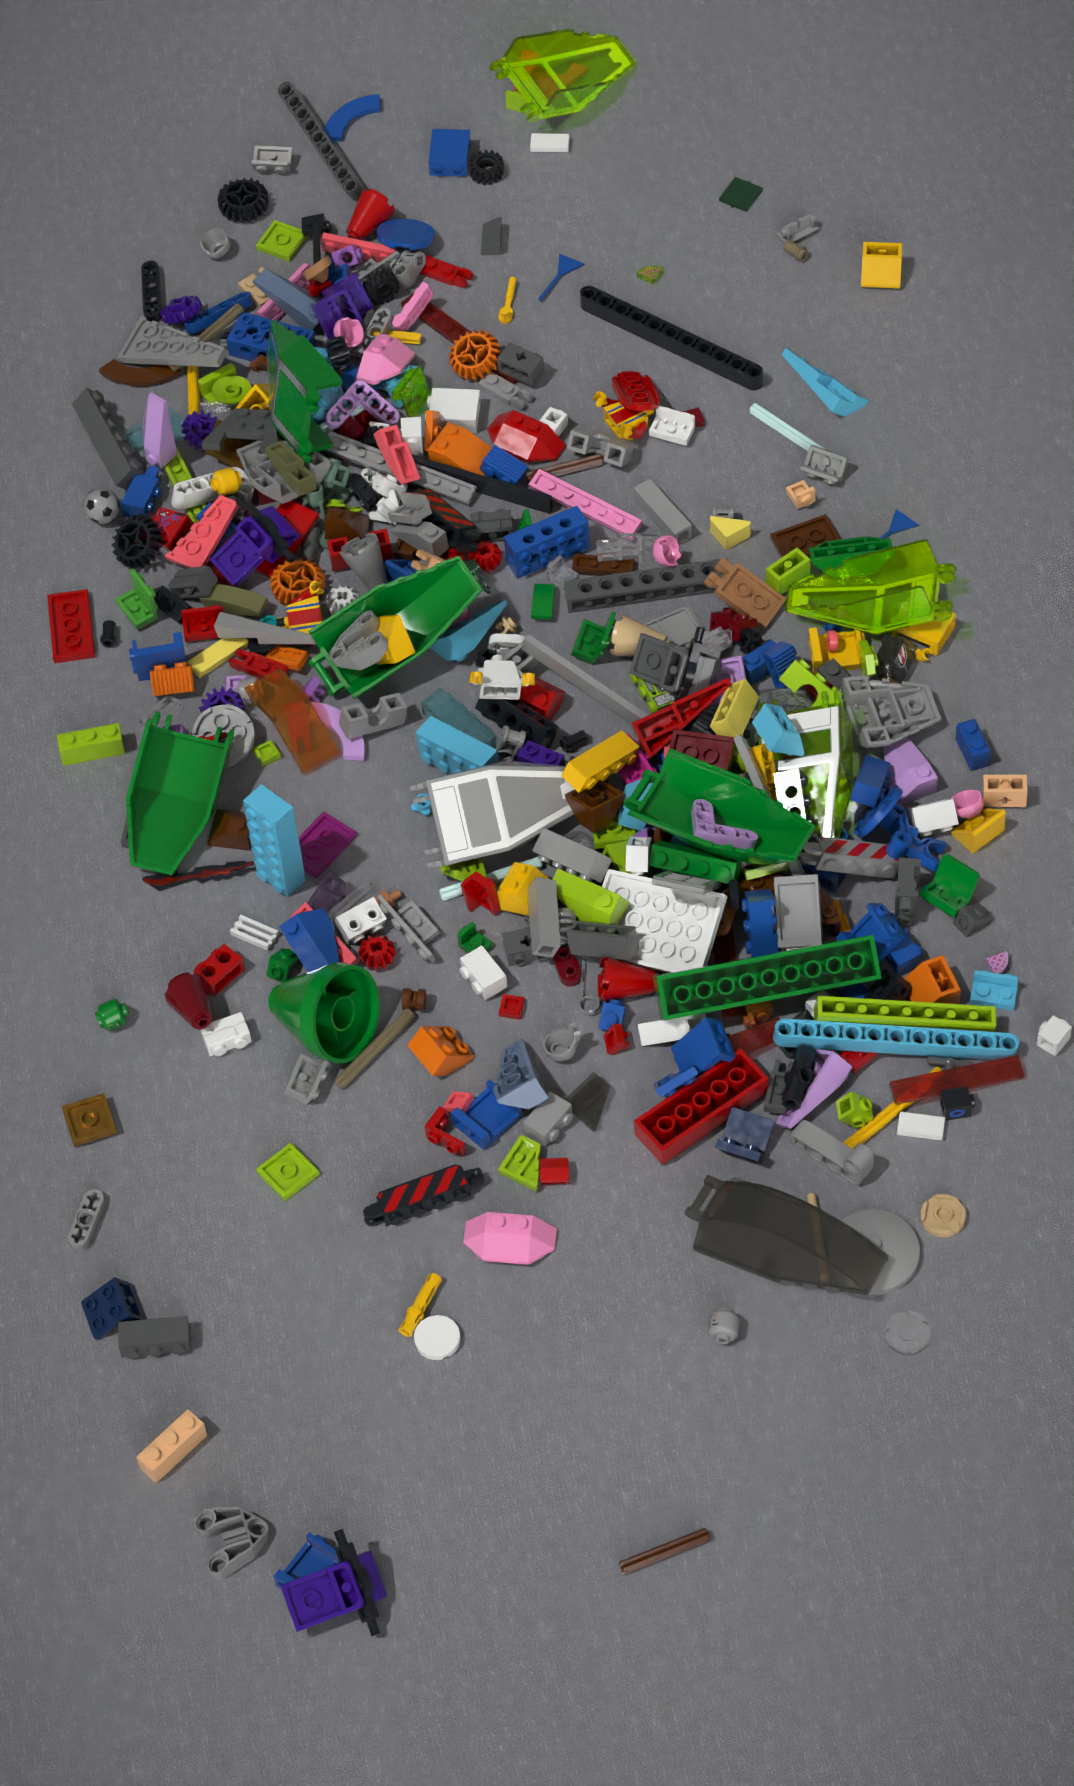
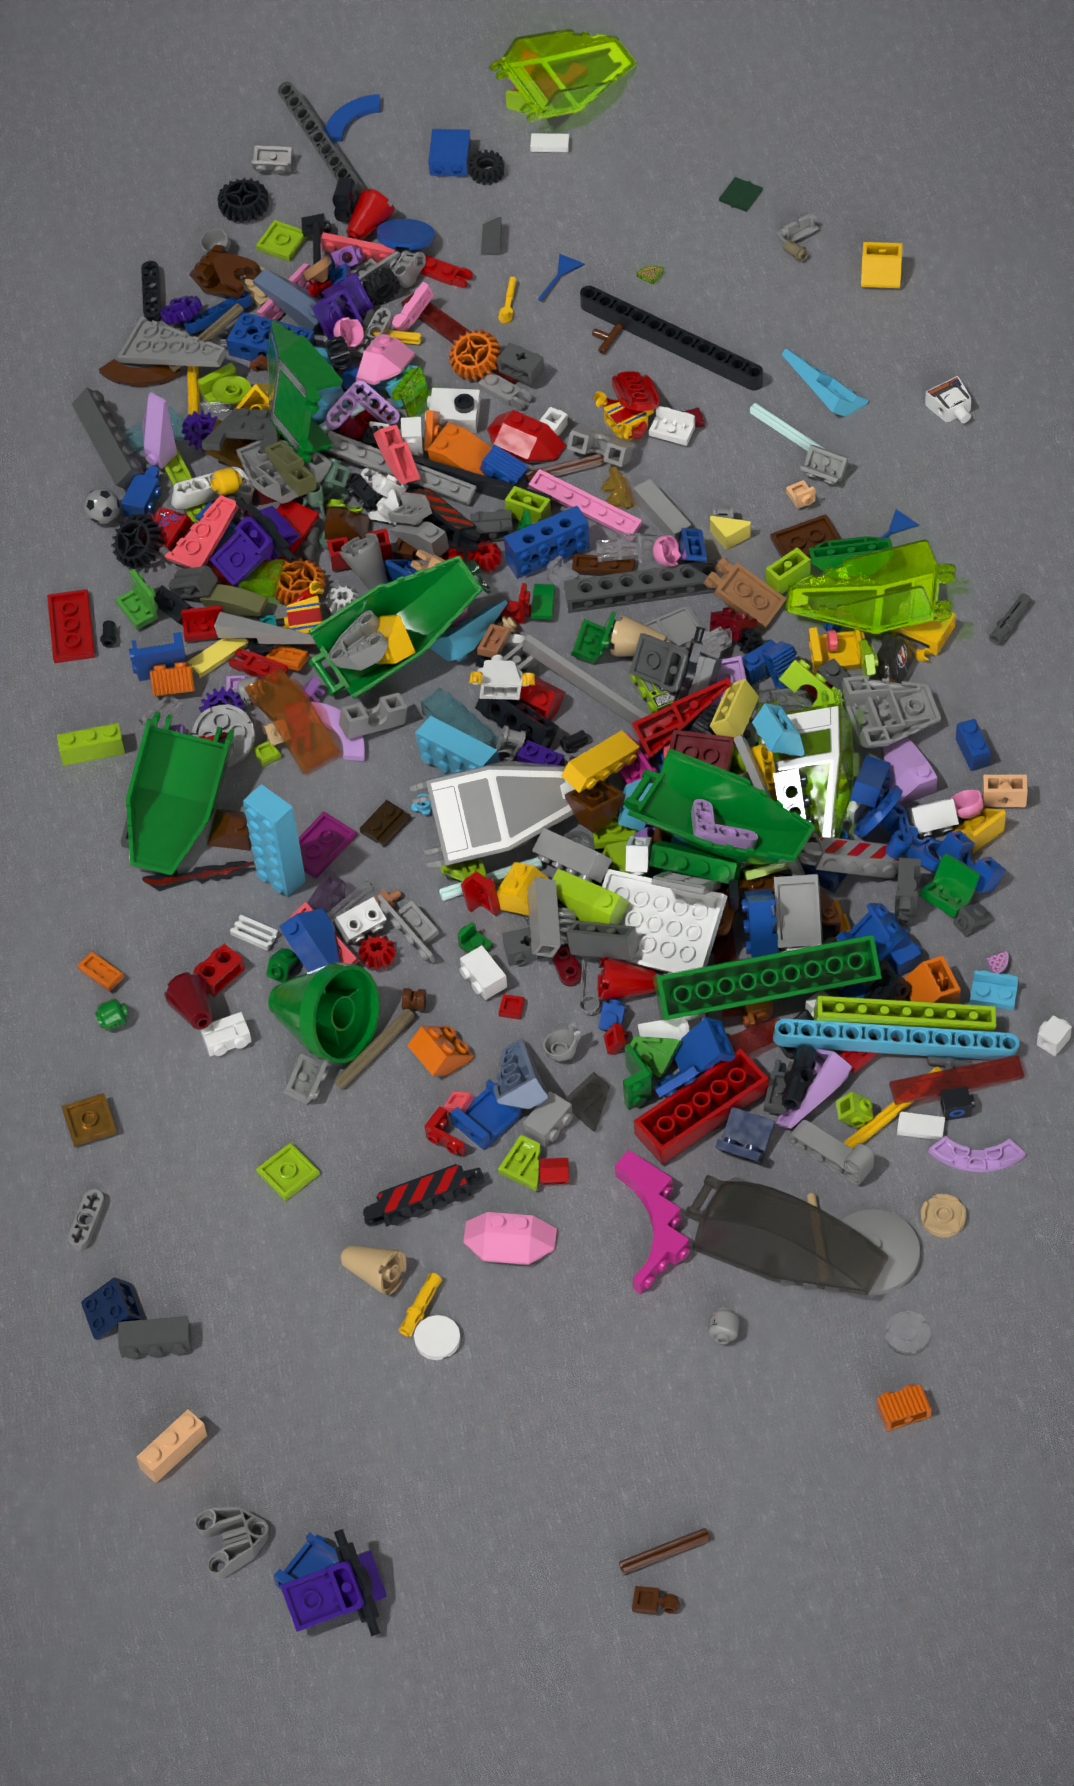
(100, 971): none -> orange plate
(222, 271): none -> reddish brown piece
(264, 578): none -> clear neon green hinge
(272, 733): none -> tan bracket
(344, 199): none -> black brick
(375, 1266): none -> tan cone
(385, 823): none -> dark brown plate
(464, 403): none -> black tile
(493, 640): none -> nougat plate
(520, 609): none -> red bracket
(521, 499): none -> lime brick
(607, 337): none -> reddish brown piece
(618, 483): none -> clear yellow tile
(638, 1086): none -> green bracket
(648, 1599): none -> reddish brown plate
(654, 1189): none -> dark pink arch
(656, 1052): none -> bright green wing
(692, 545): none -> blue slope
(903, 1406): none -> orange brick
(949, 401): none -> white torso
(960, 847): none -> blue arch
(971, 1160): none -> lavender tile
(1005, 624): none -> dark grey pin

